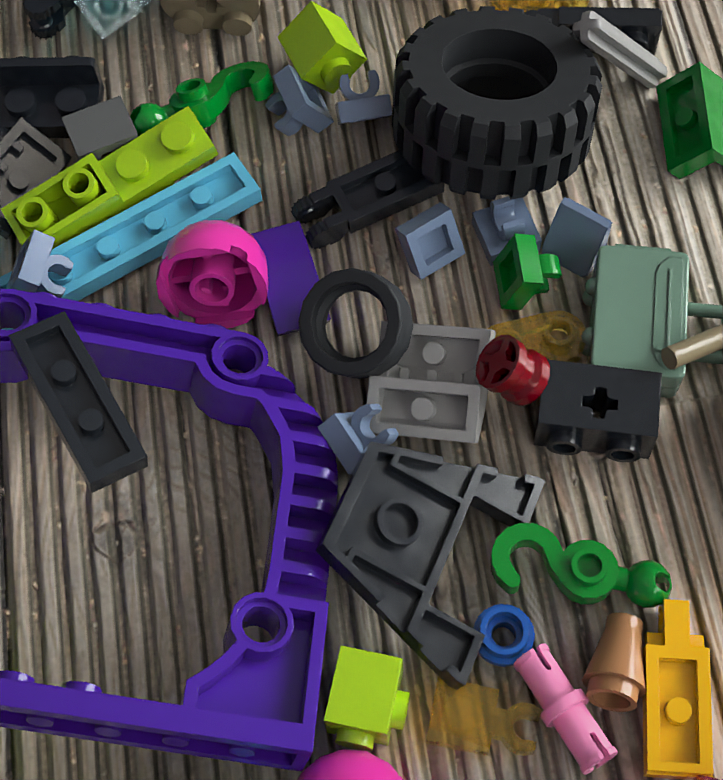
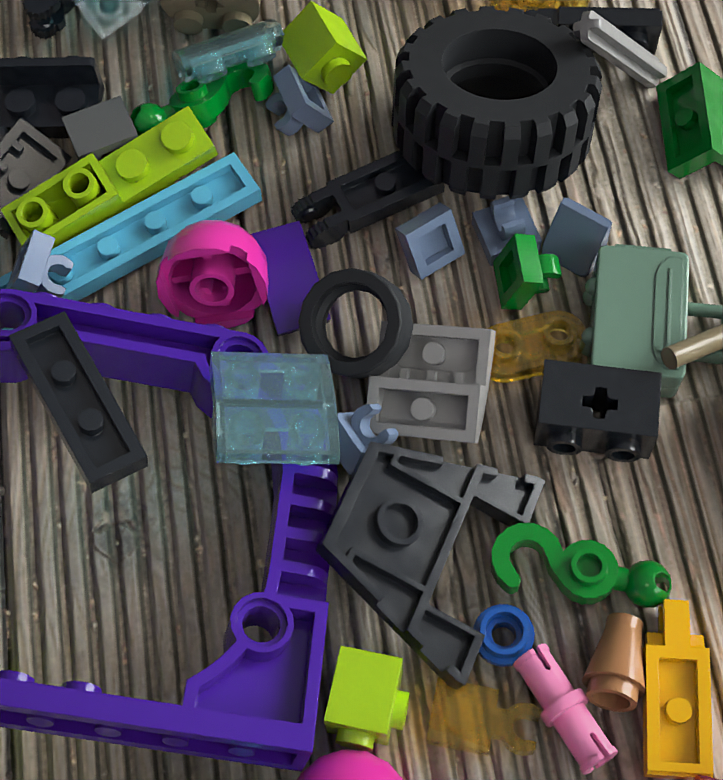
(212, 57): none -> clear light blue slope
(273, 408): none -> clear light blue slope
(362, 106): sand blue tile -> none
(512, 370): dark red wheel -> none

